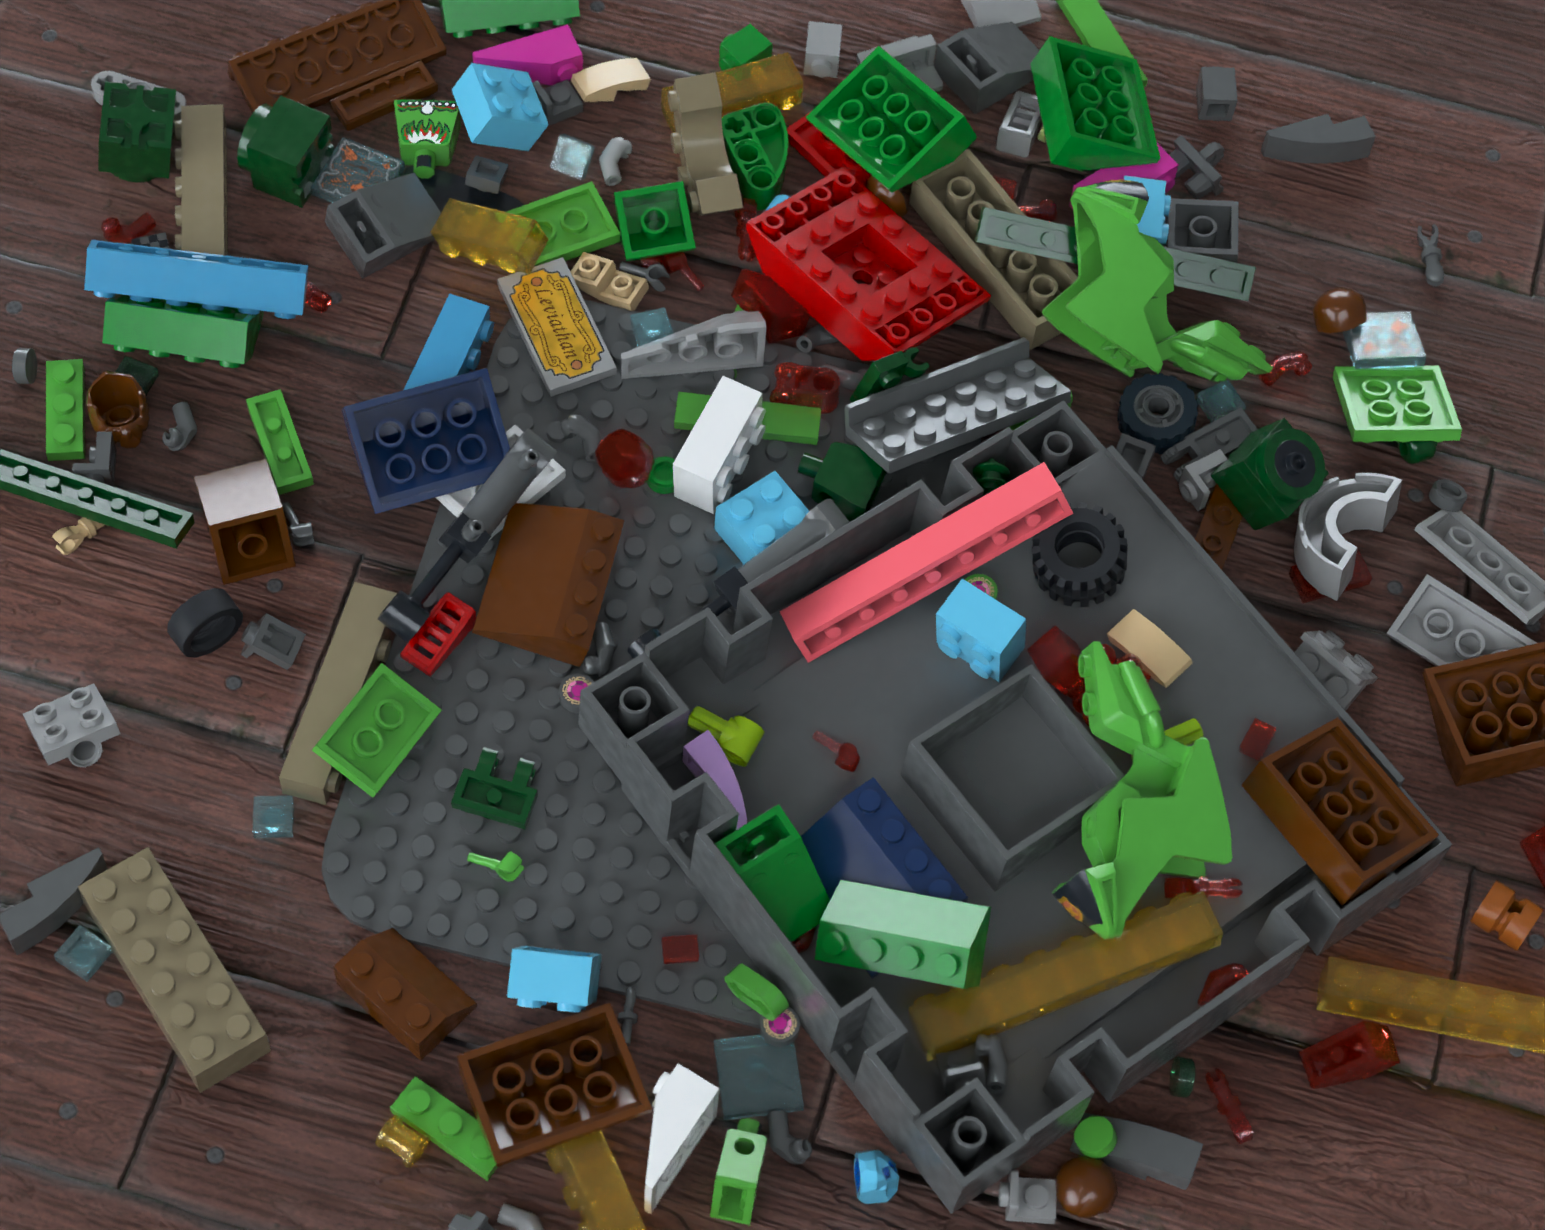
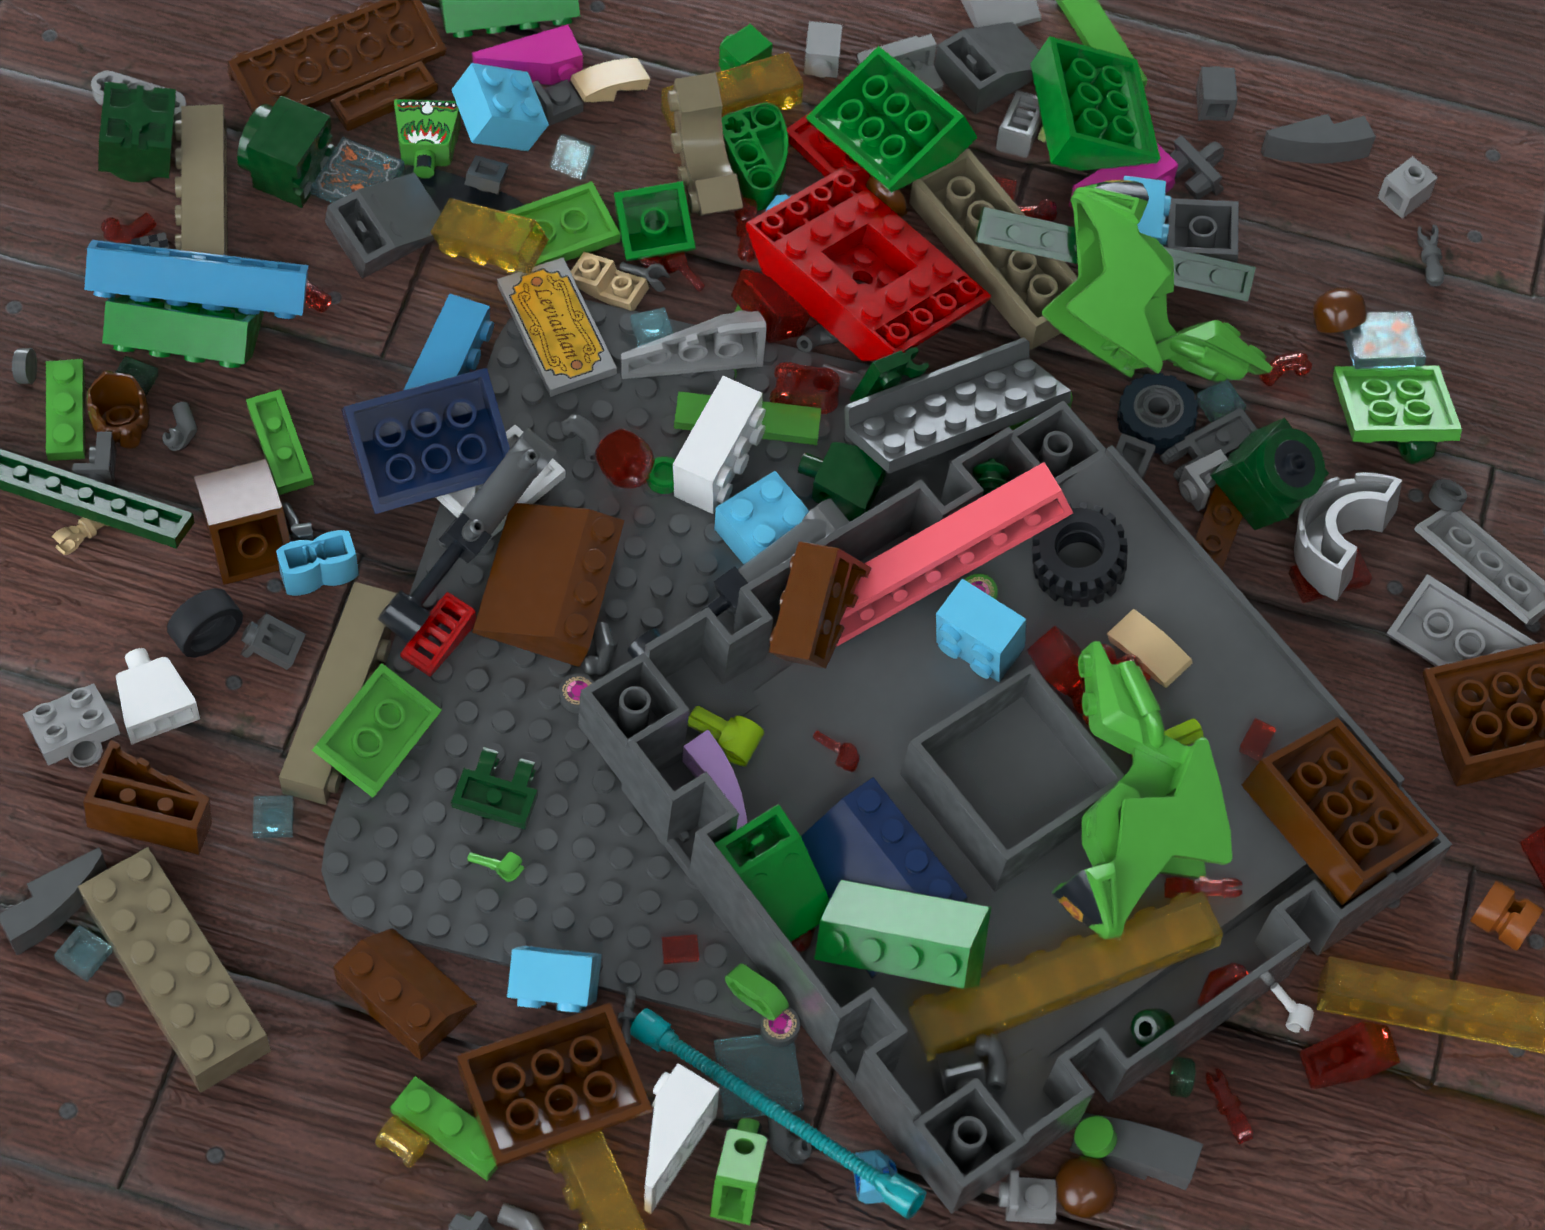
(145, 804): none -> reddish brown wedge
(153, 697): none -> white torso
(320, 562): none -> medium azure brick
(615, 149): light grey arm -> none
(814, 604): none -> reddish brown wedge
(897, 1191): none -> teal hose
(1150, 1025): none -> dark green piece
(1299, 1015): none -> white hand
(1334, 666): light grey bracket -> none
(1407, 187): none -> light grey brick

